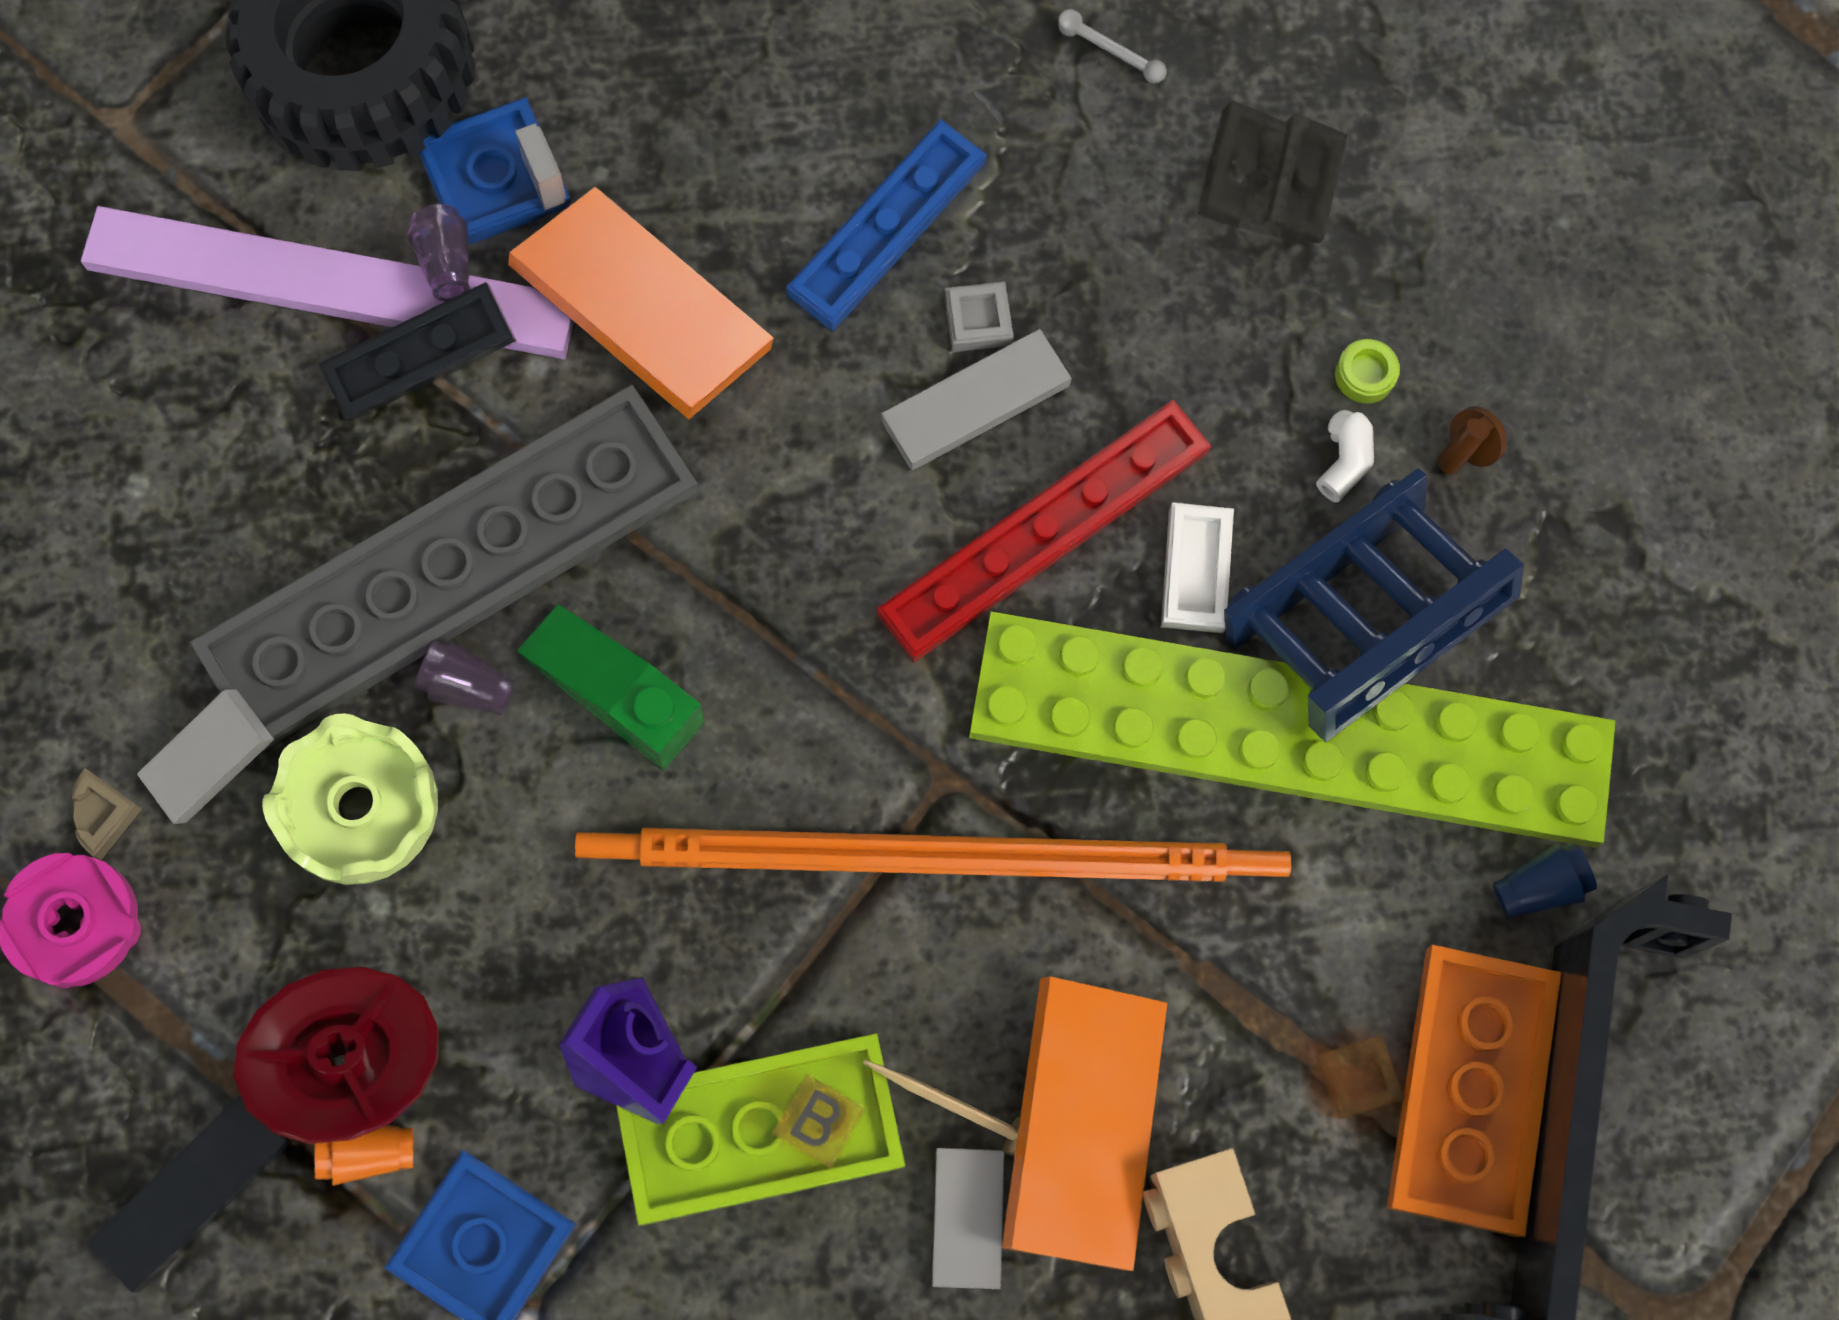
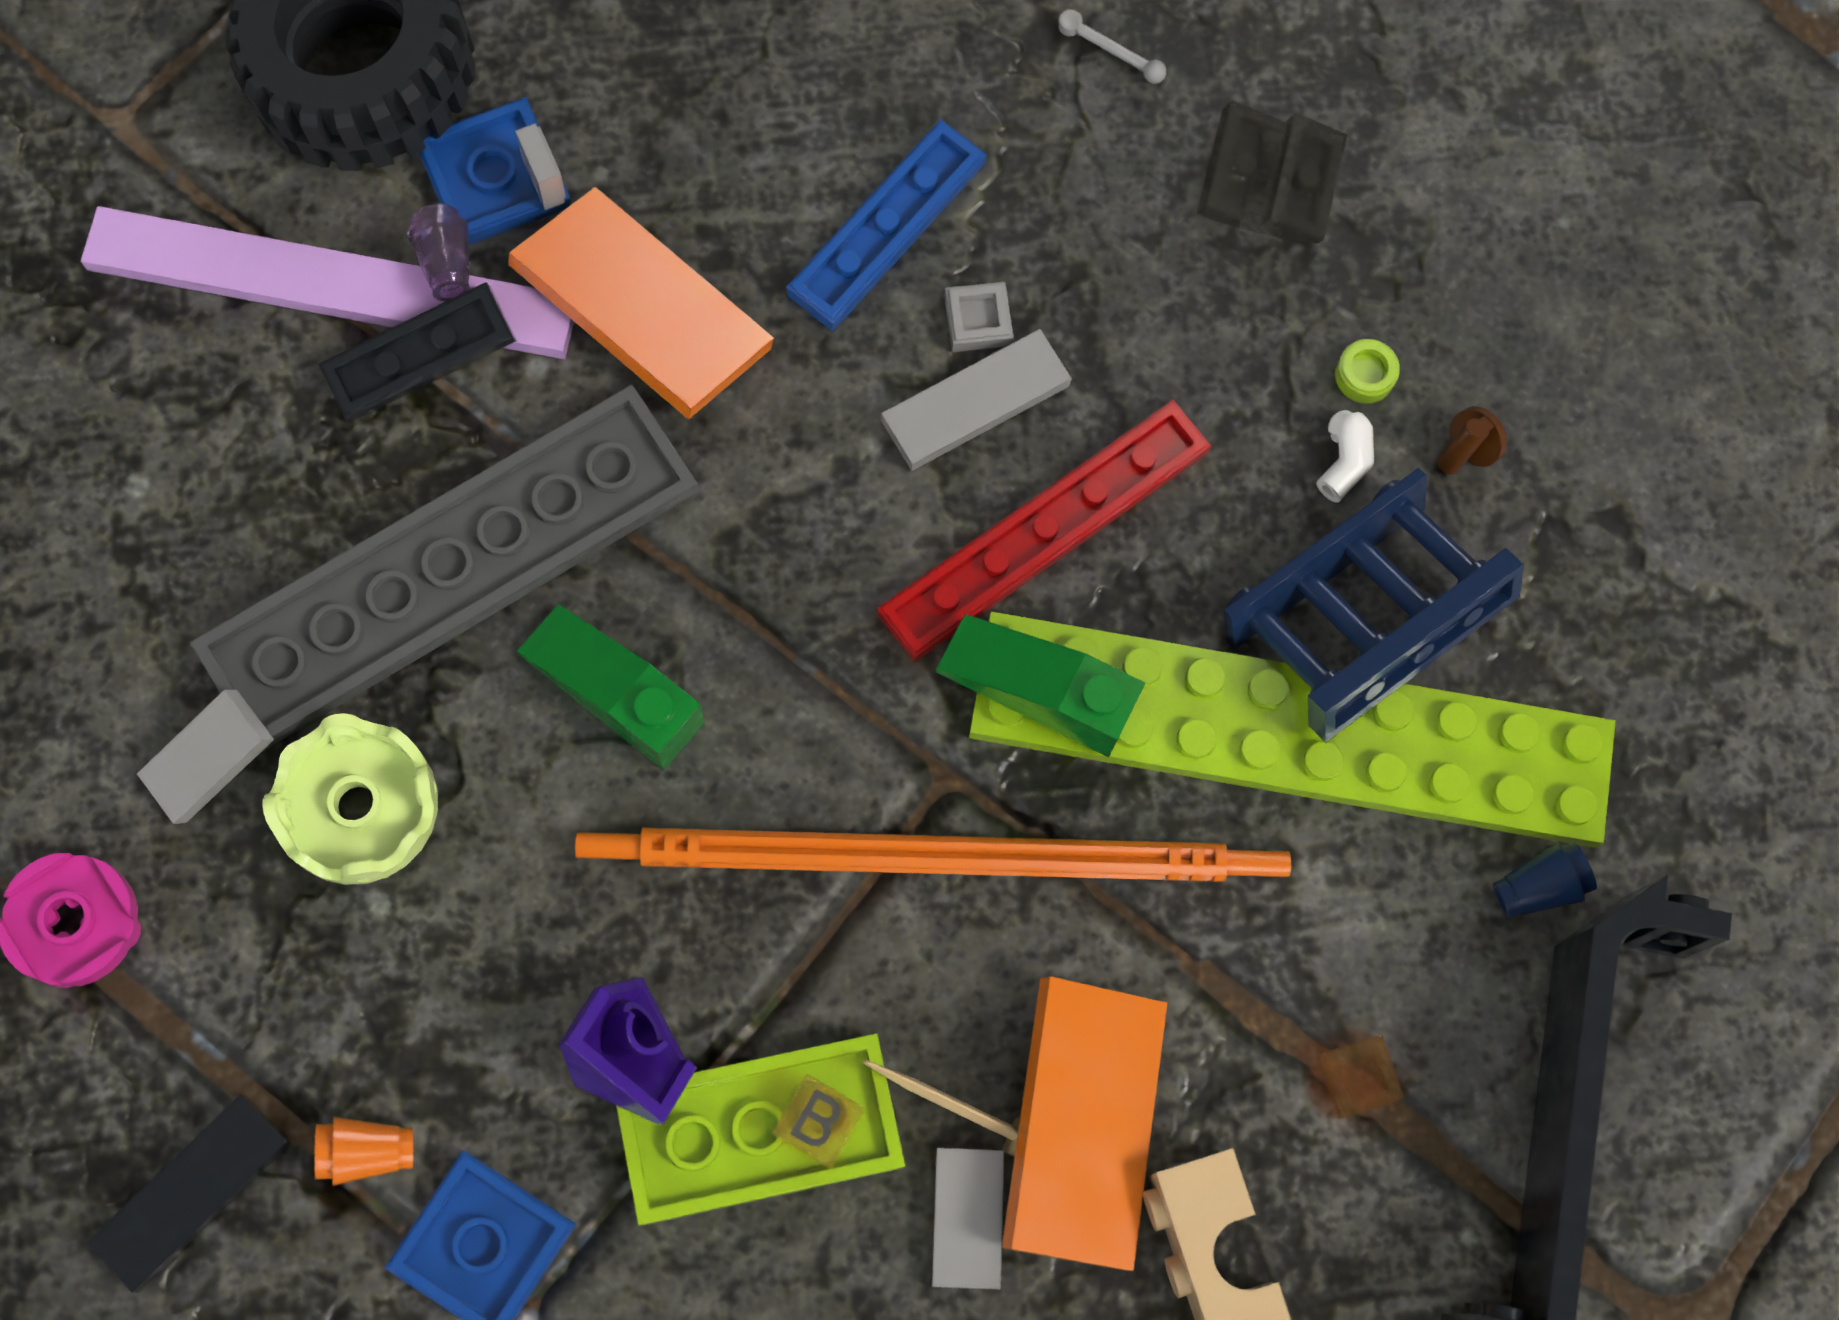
(100, 814): dark tan tile -> none
(292, 1044): dark red piece -> none
(462, 679): clear purple cone -> none
(1043, 681): none -> green slope
(1197, 567): white tile -> none
(1474, 1091): orange plate -> none

